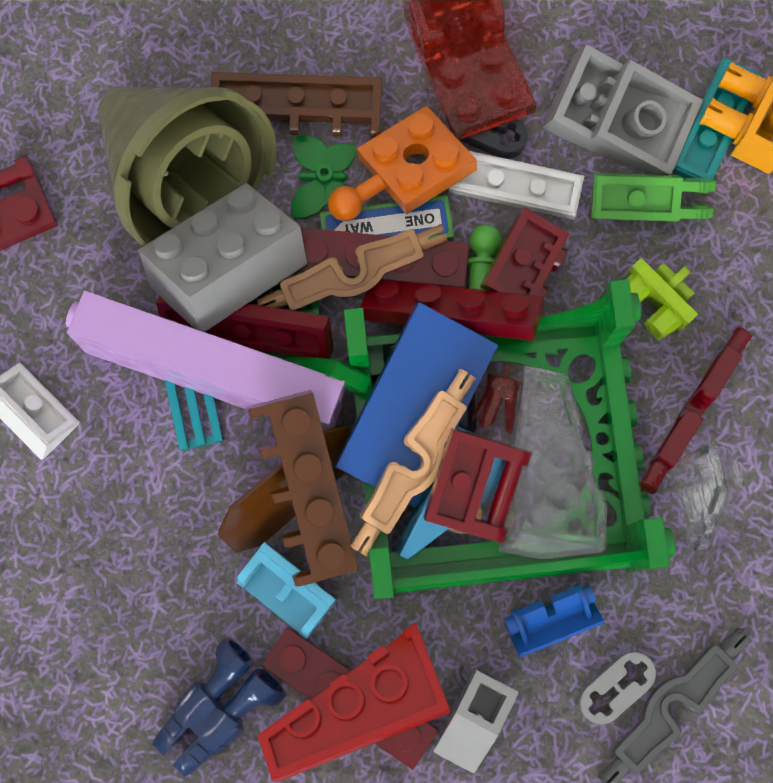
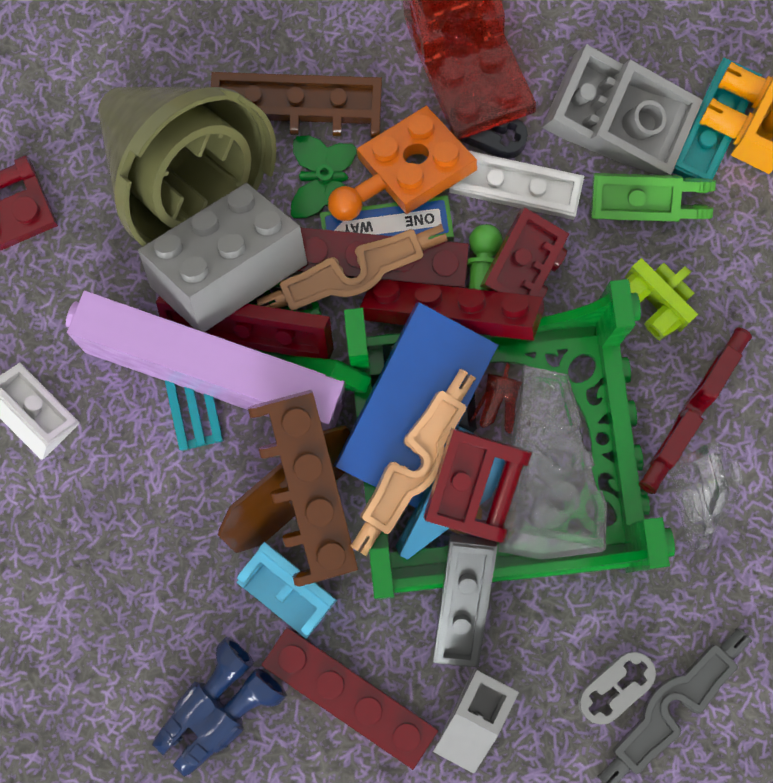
(368, 704): red wing -> none
(464, 600): none -> tile
(543, 626): blue hinge -> none

